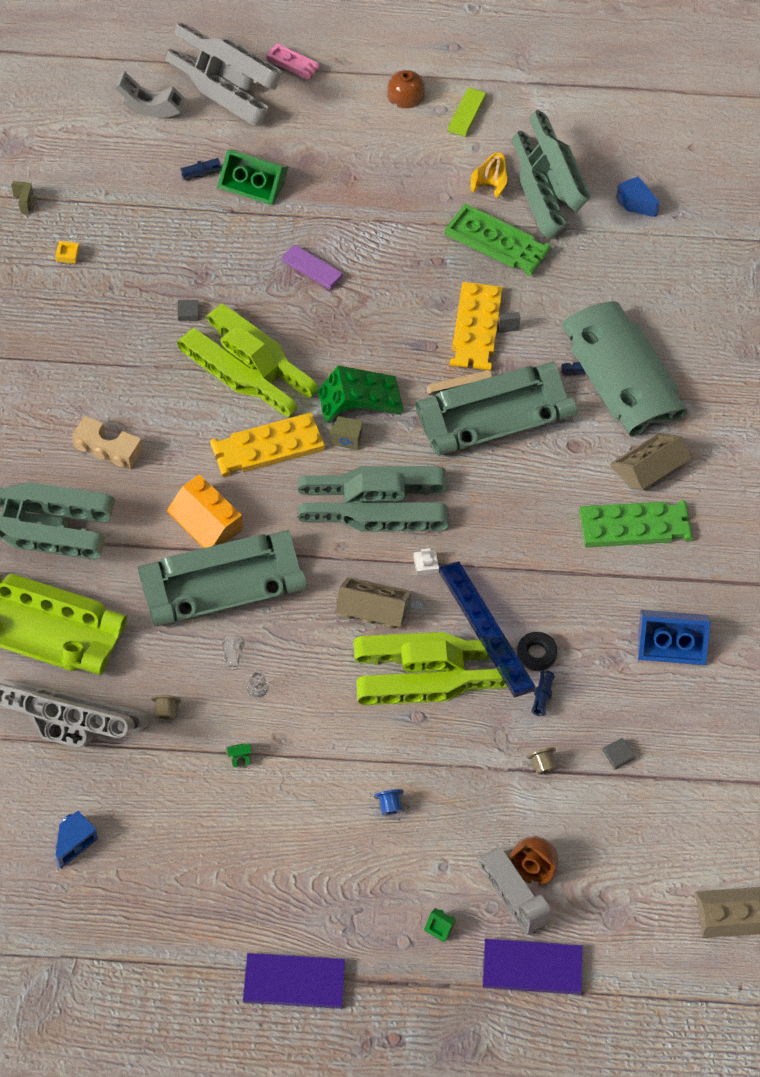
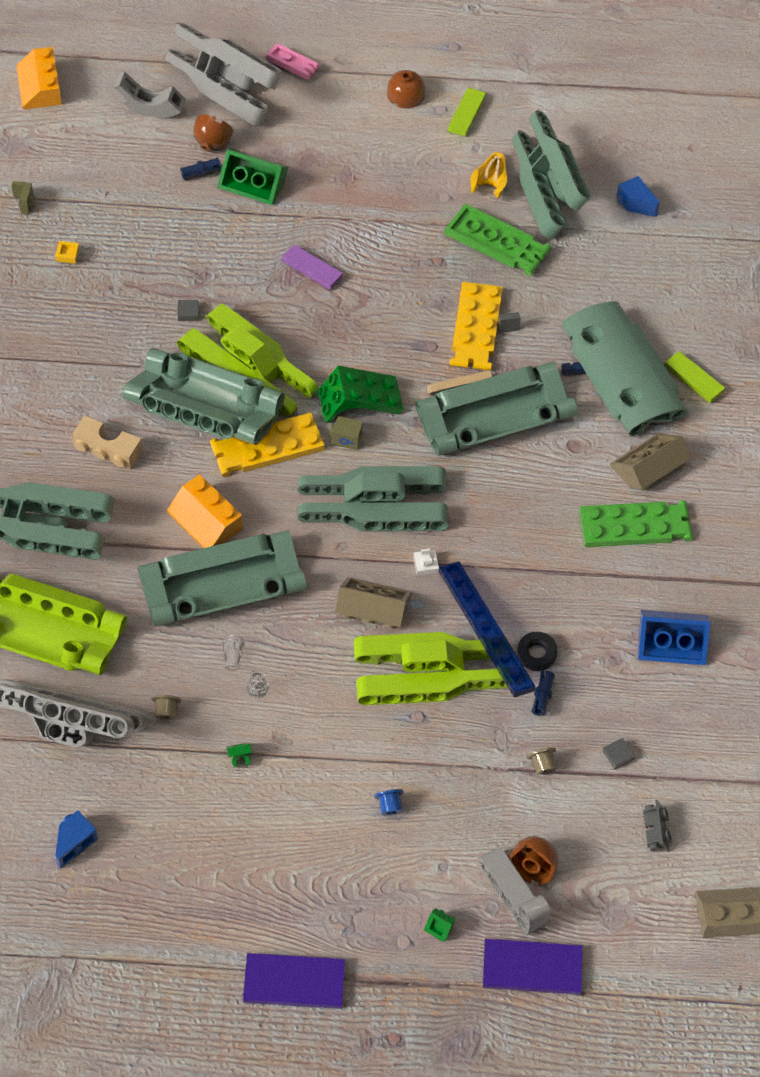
(39, 79): none -> light orange slope
(205, 396): none -> sand green panel
(211, 133): none -> dark orange cylinder
(657, 818): none -> dark grey hinge
(694, 377): none -> lime tile

